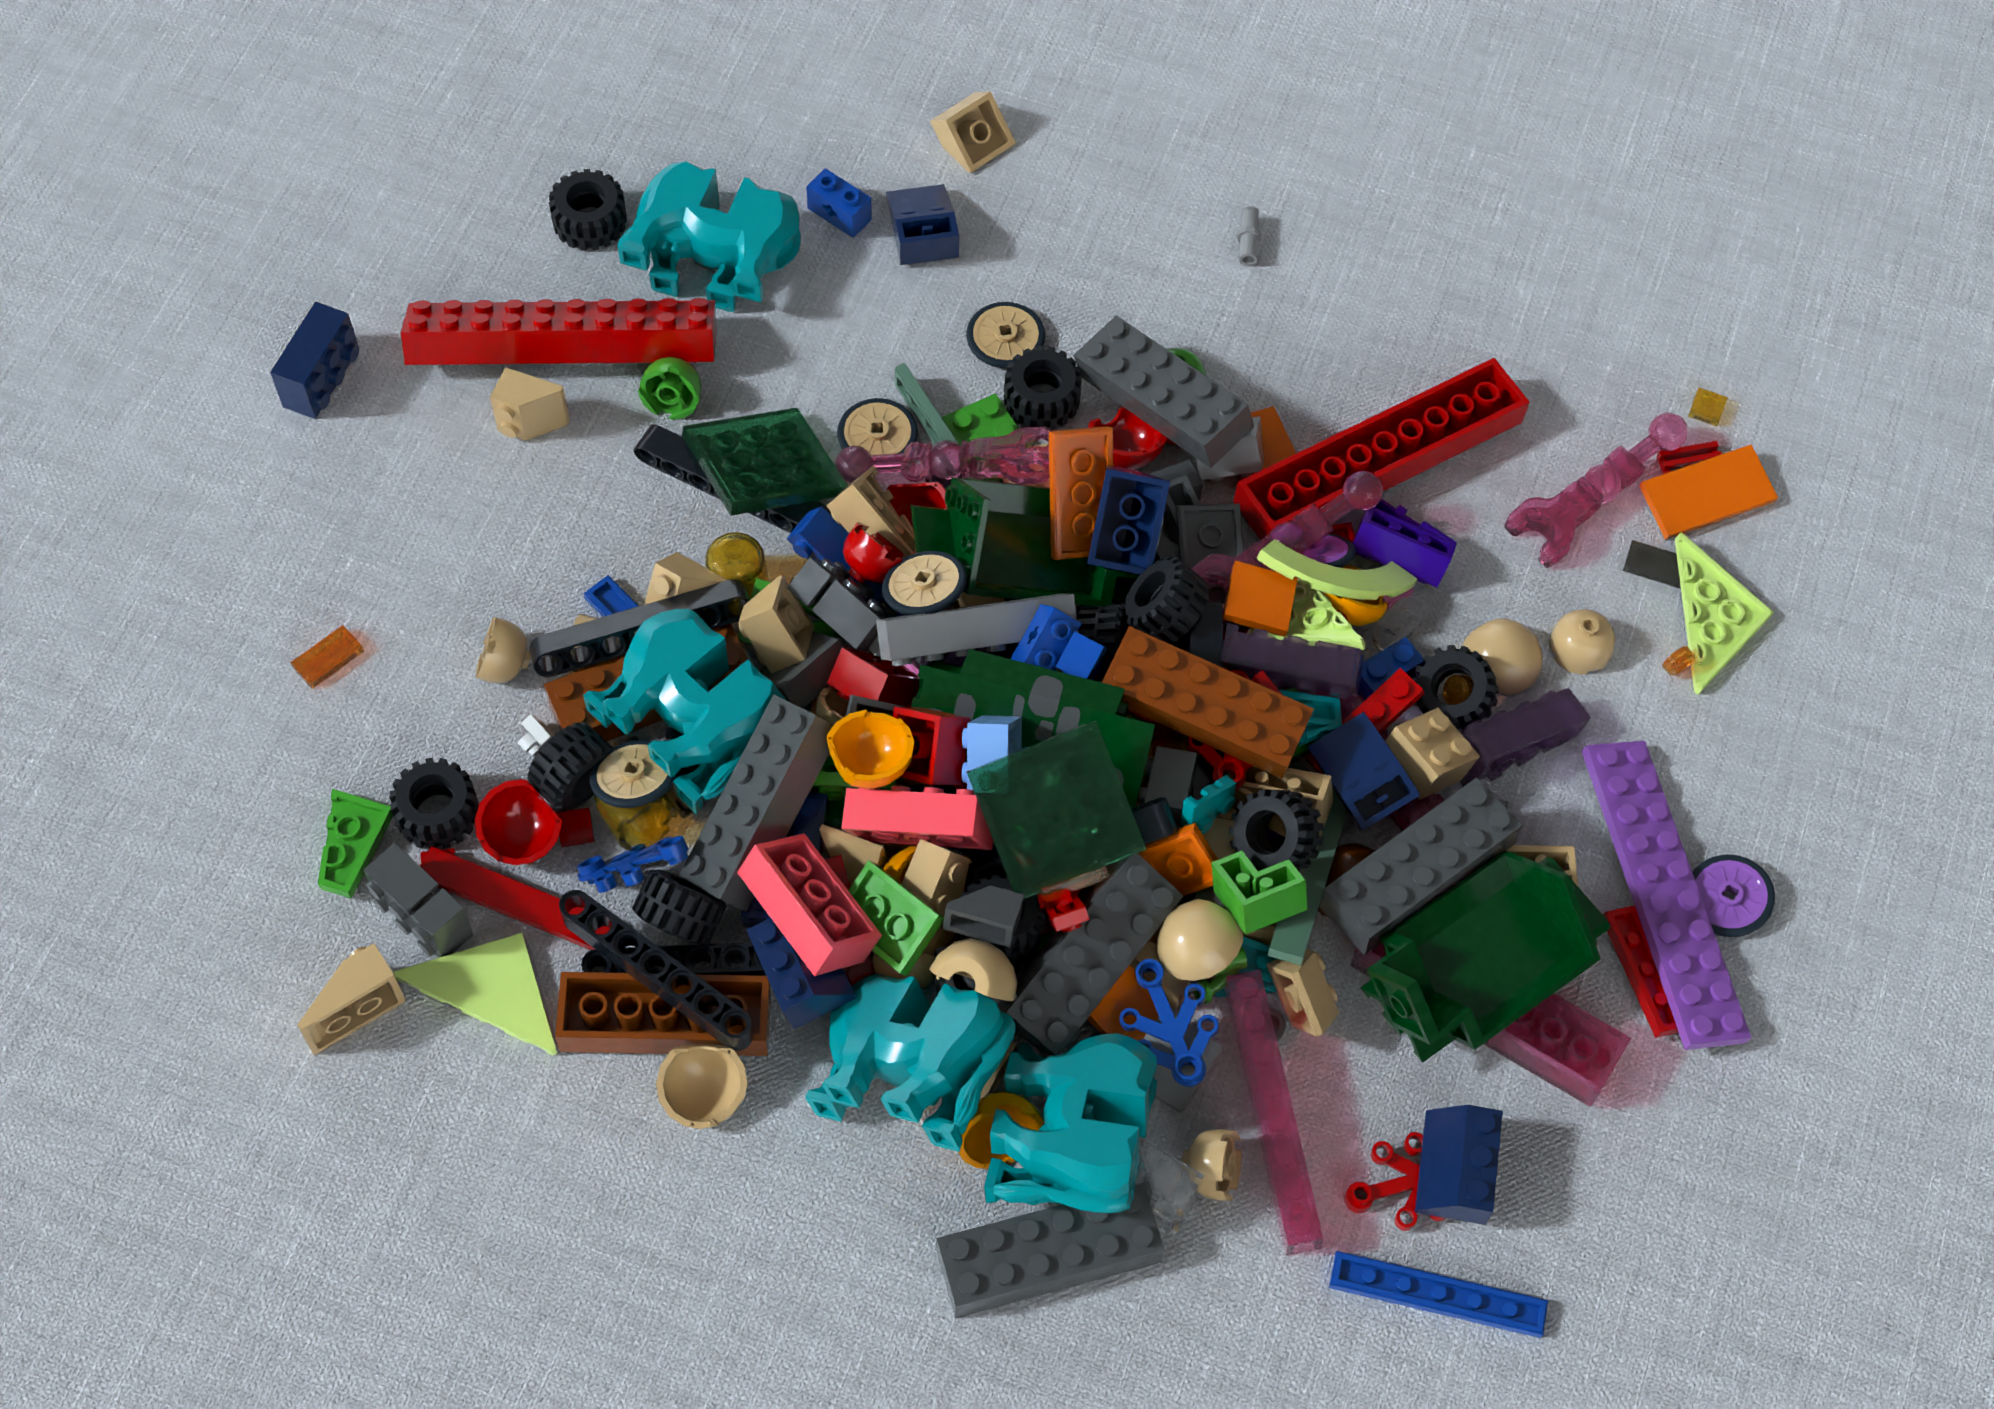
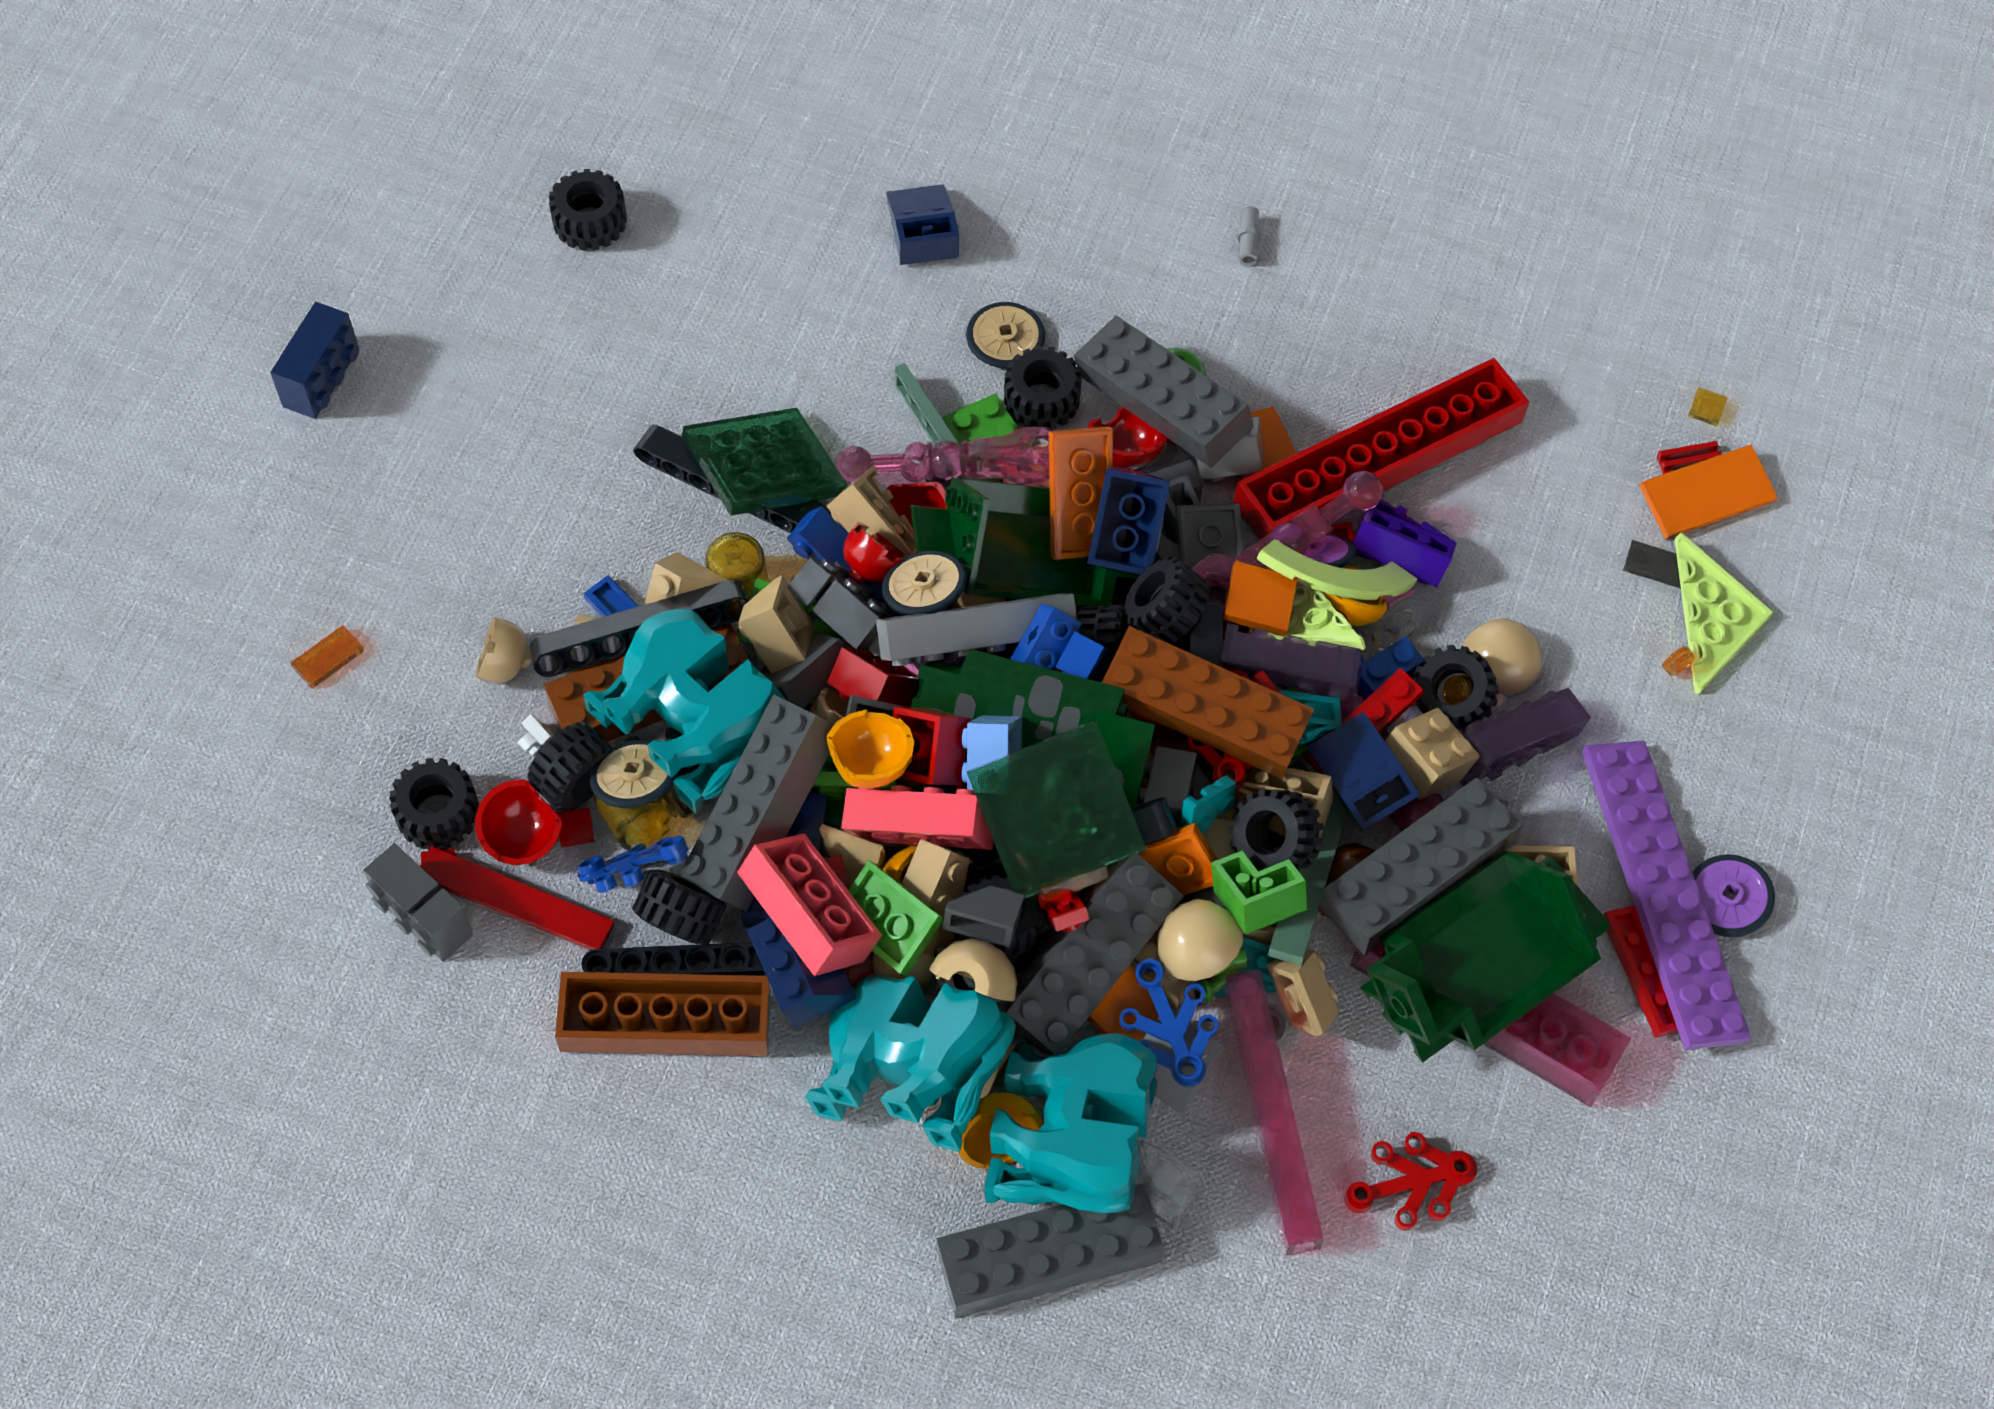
(351, 999): tan slope -> none
(352, 839): bright green wing -> none
(491, 985): yellowish green tile -> none
(528, 405): tan slope -> none
(558, 331): red brick -> none
(662, 983): black beam -> none
(670, 387): bright green cylinder -> none
(682, 220): teal animal -> none
(701, 1084): tan cylinder -> none
(839, 202): blue brick -> none
(879, 416): tan wheel -> none
(973, 131): tan slope -> none
(1216, 1157): tan cylinder -> none
(1438, 1294): blue tile -> none
(1459, 1163): dark blue slope -> none
(1582, 641): tan cylinder -> none
(1602, 483): clear pink piece -> none

